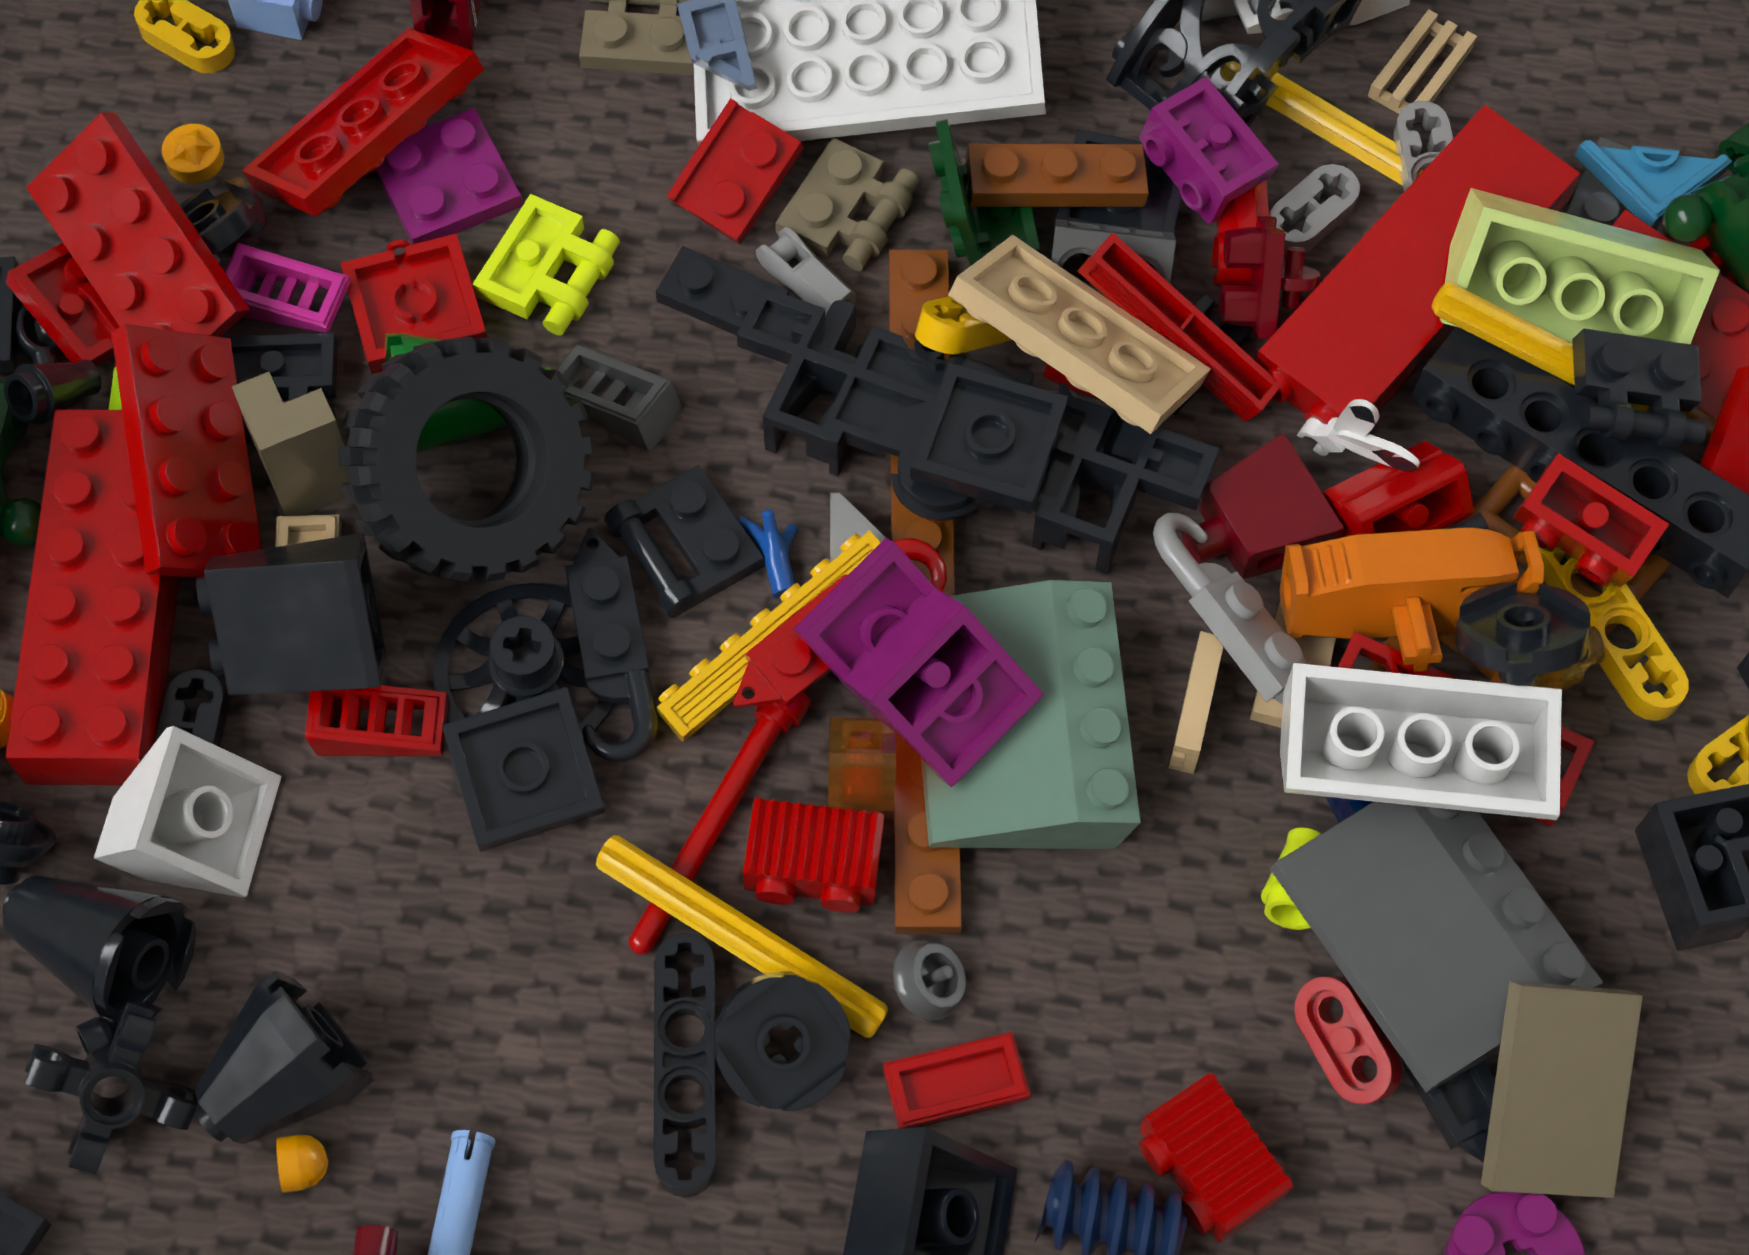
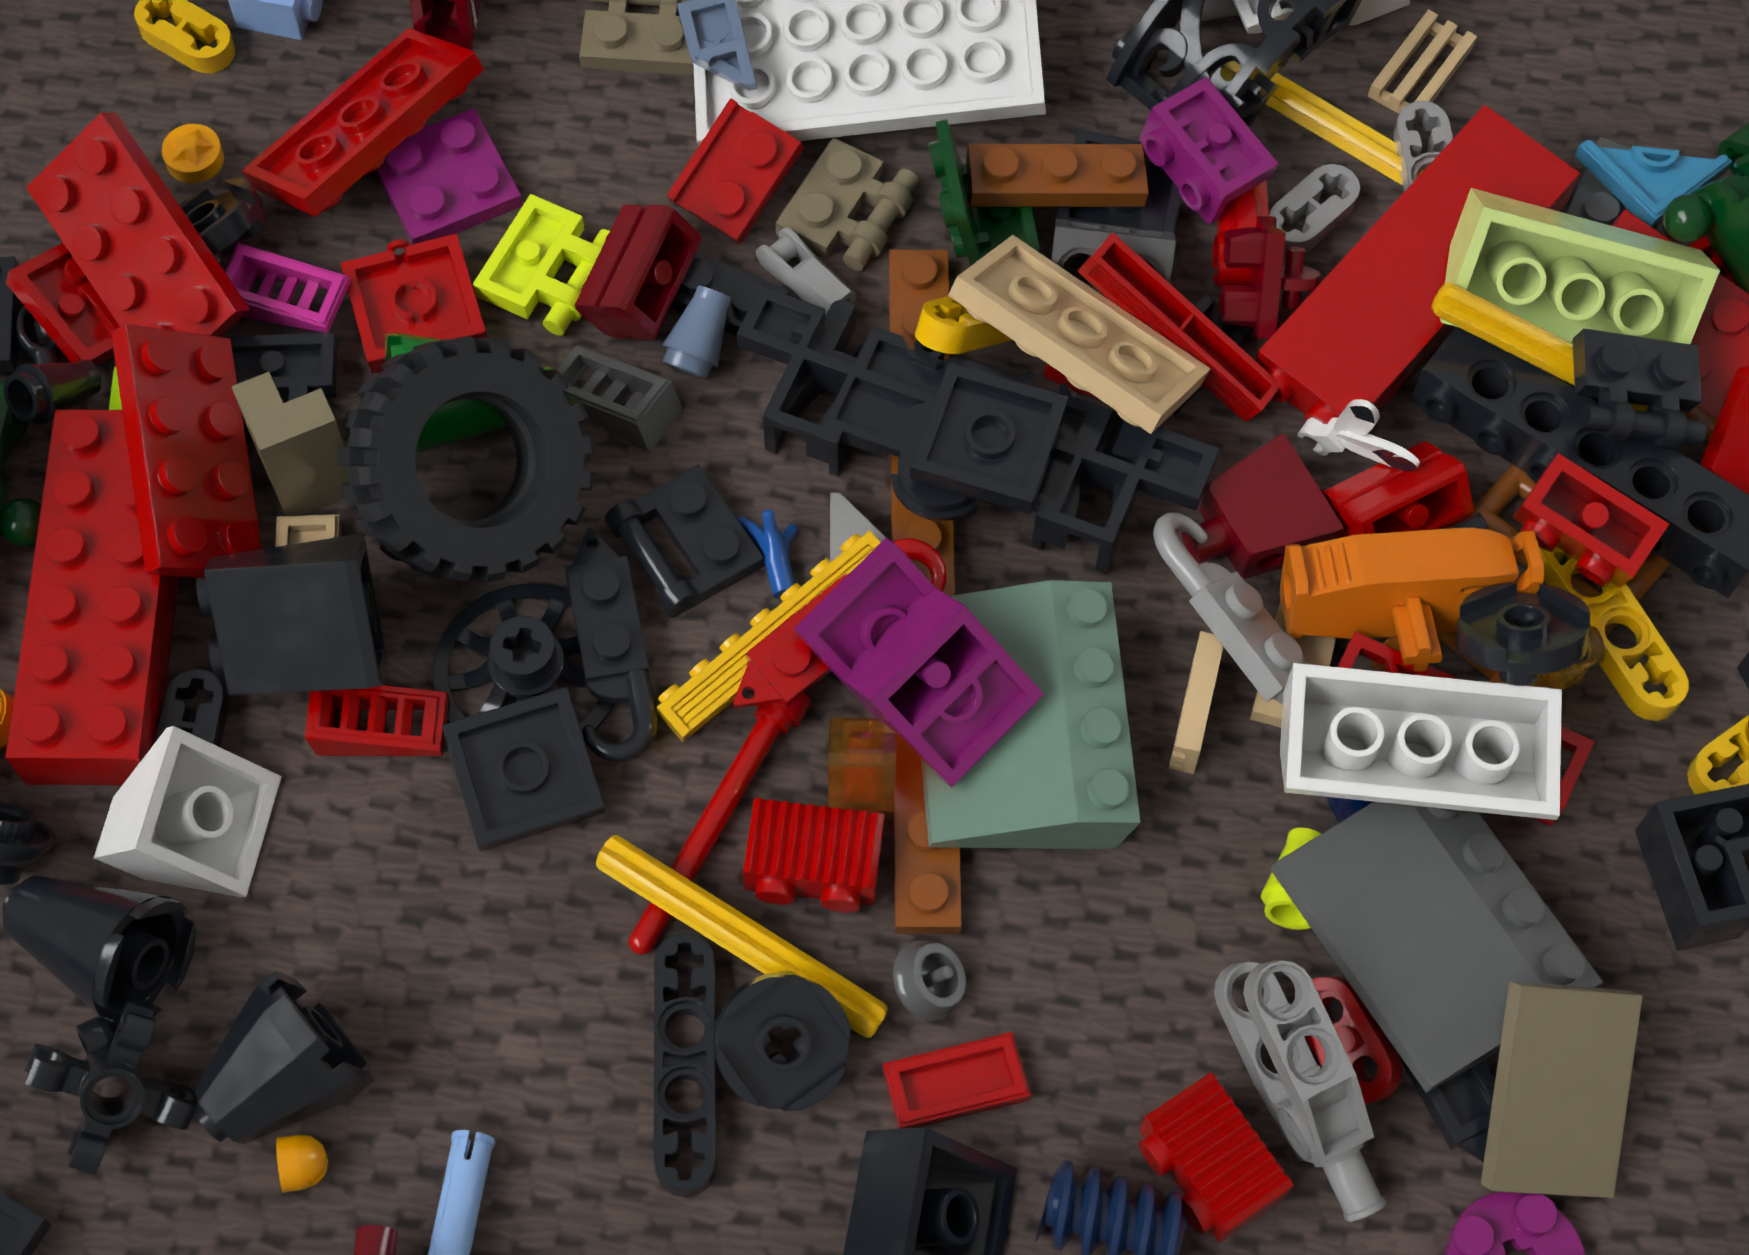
(638, 271): none -> dark red brick
(698, 334): none -> sand blue cone
(1312, 1105): none -> light grey piece

